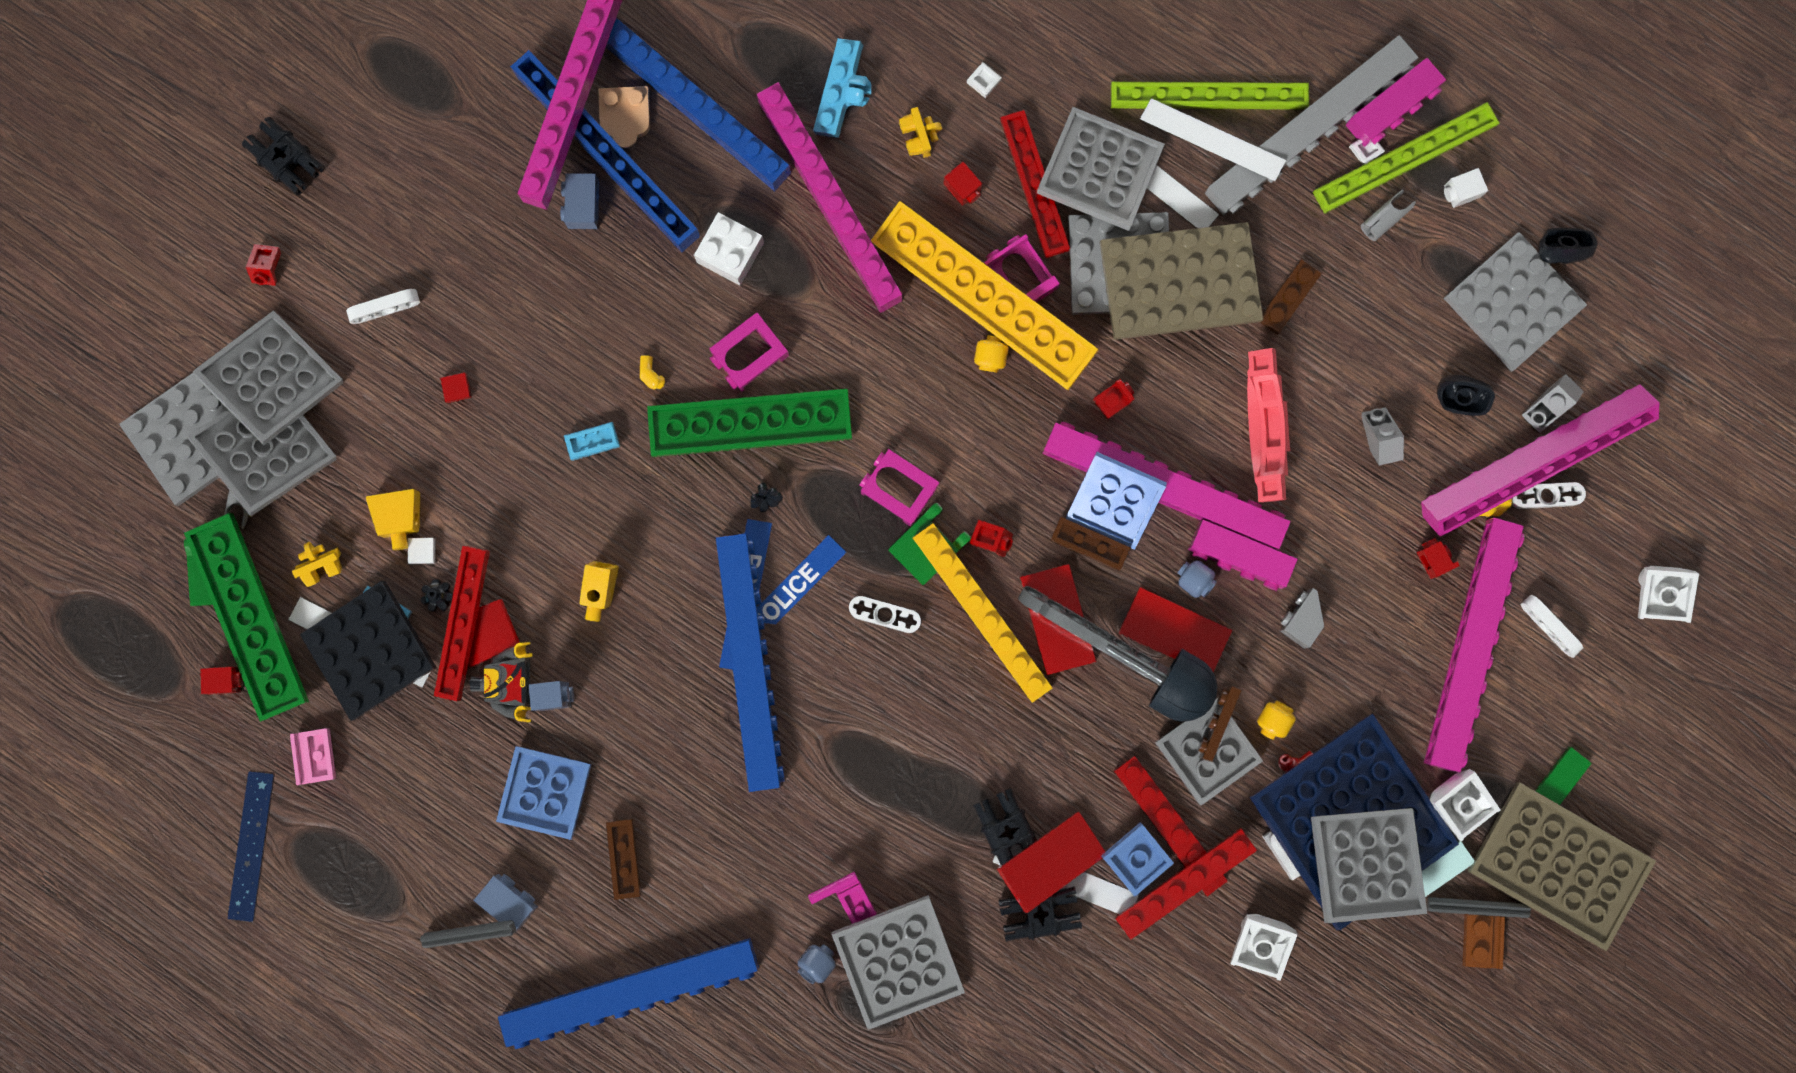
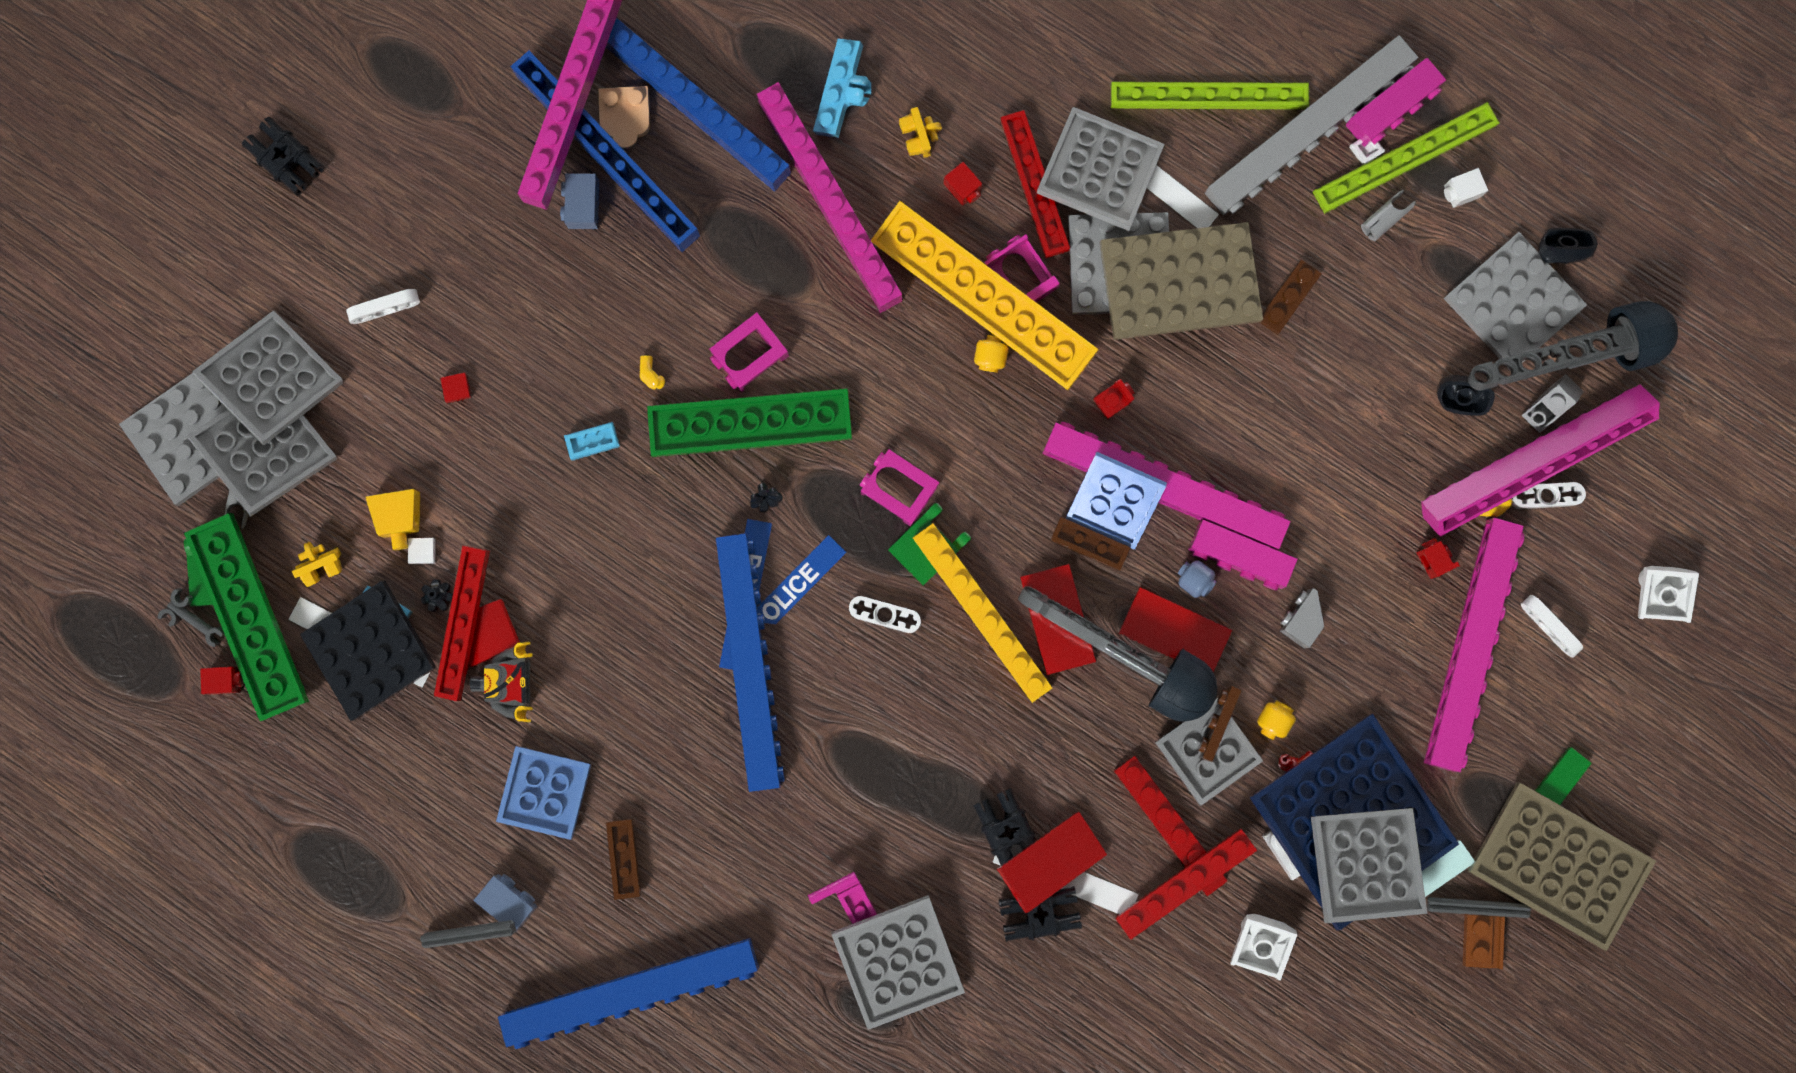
(177, 610): none -> dark grey bar
(250, 846): dark blue sticker -> none
(263, 264): red bracket -> none
(313, 756): bright pink plate -> none
(550, 695): sand blue brick -> none
(602, 578): yellow torso -> none
(729, 248): white brick -> none
(816, 963): sand blue head -> none
(984, 80): white tile -> none
(992, 538): red bracket -> none
(1137, 859): medium blue plate -> none
(1213, 139): white sticker -> none
(1267, 425): coral piece -> none
(1383, 436): light grey slope -> none
(1463, 803): white slope -> none
(1635, 336): none -> dark grey piece

